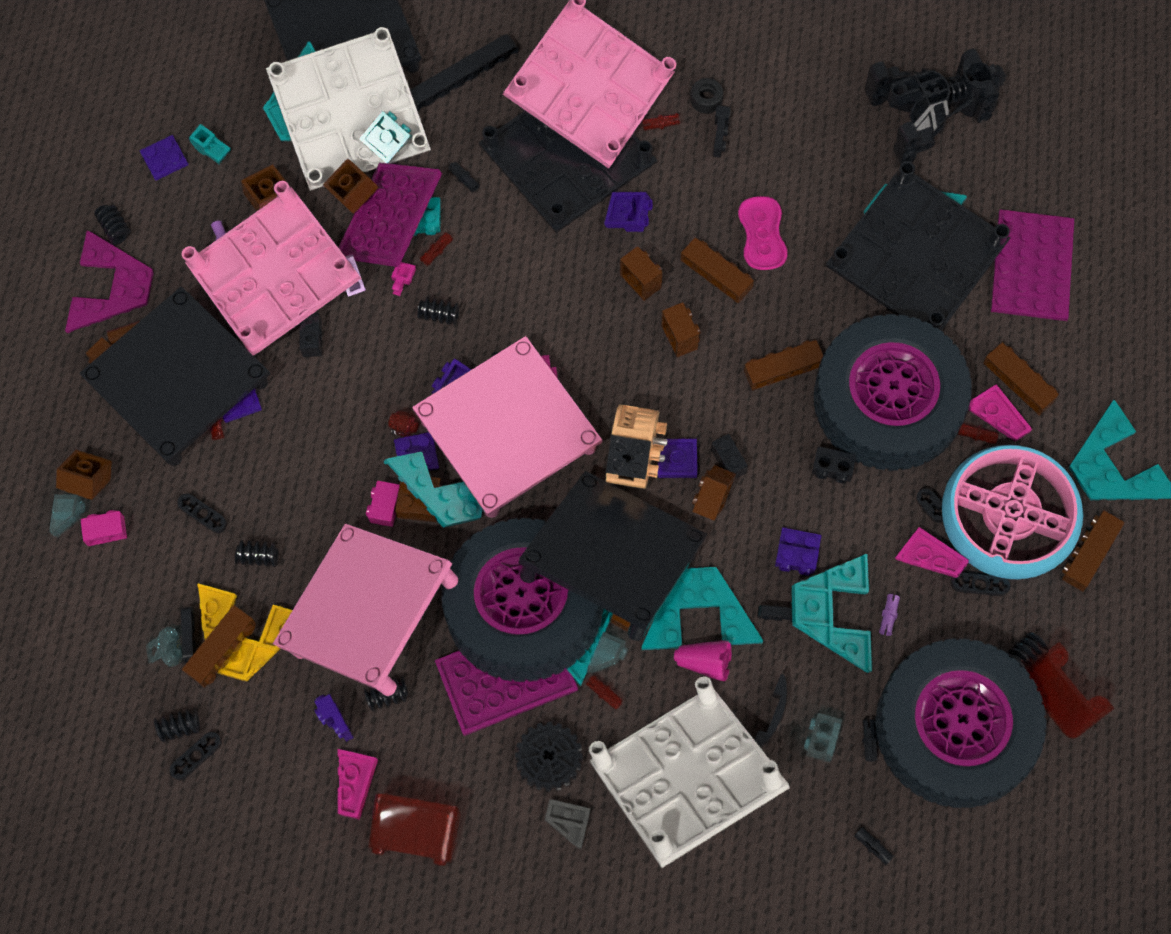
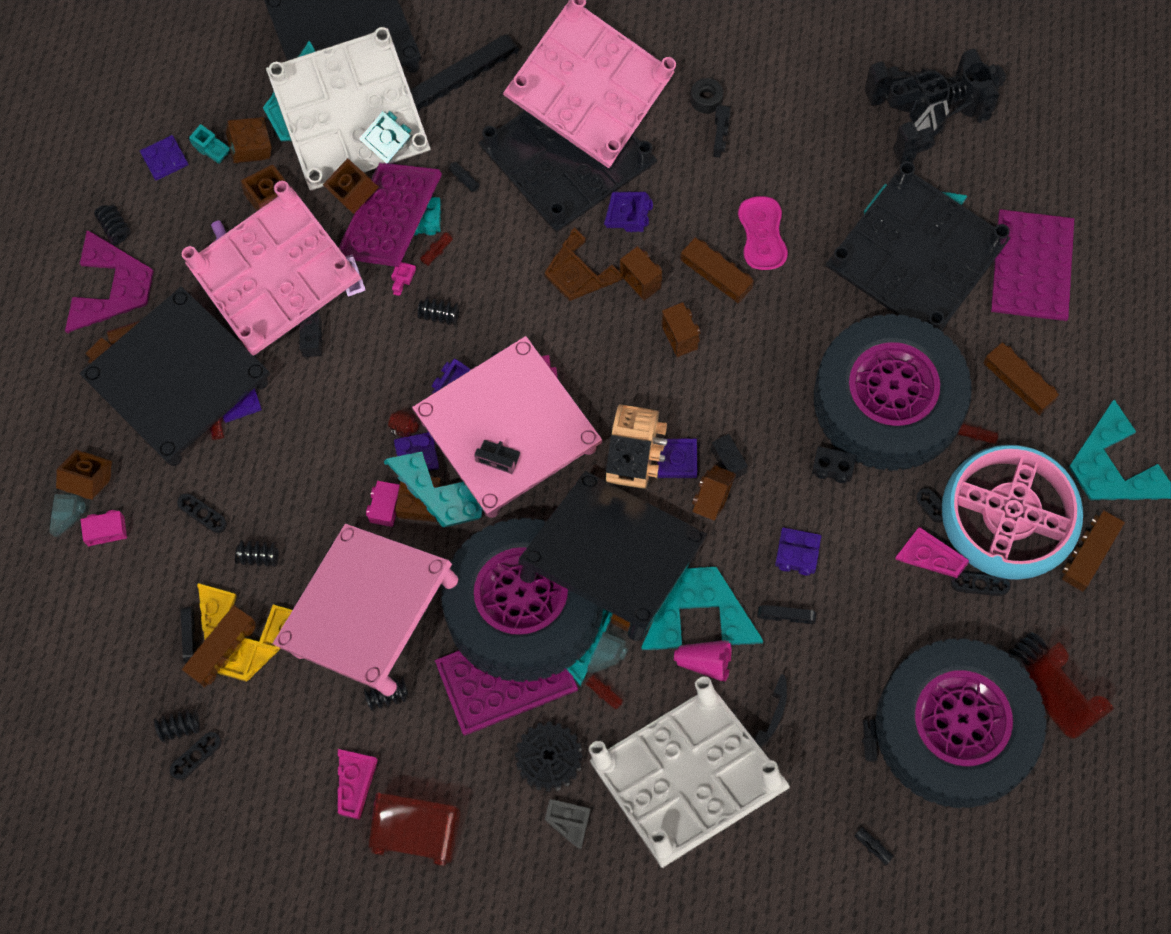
(167, 647): clear light blue bracket -> none
(248, 140): none -> reddish brown brick
(329, 714): dark purple plate -> none
(497, 456): none -> black panel
(572, 275): none -> reddish brown wing
(661, 122): clear red pin -> none
(783, 365): reddish brown brick -> none
(814, 610): teal wing -> none
(828, 738): clear light blue brick -> none
(889, 614): medium lavender pin -> none
(1000, 413): dark pink wing -> none

